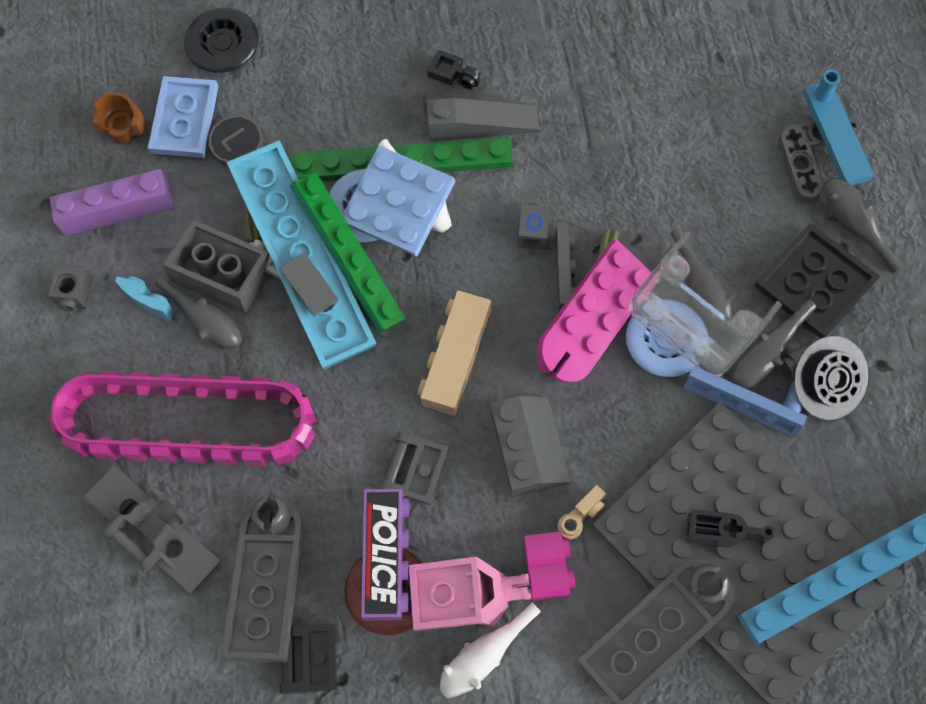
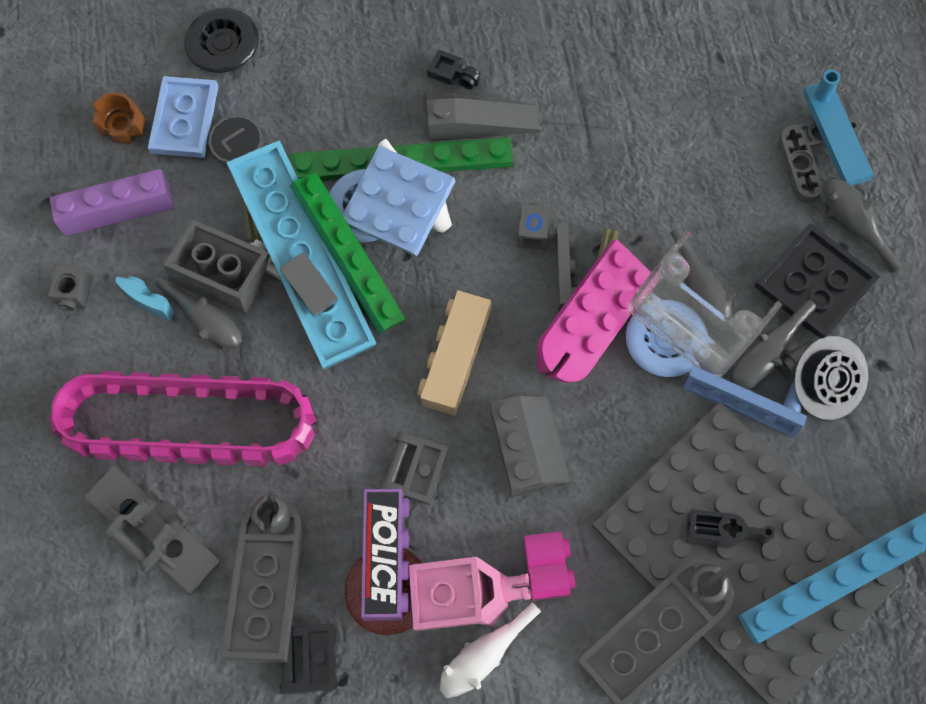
(589, 505): tan plate -> none

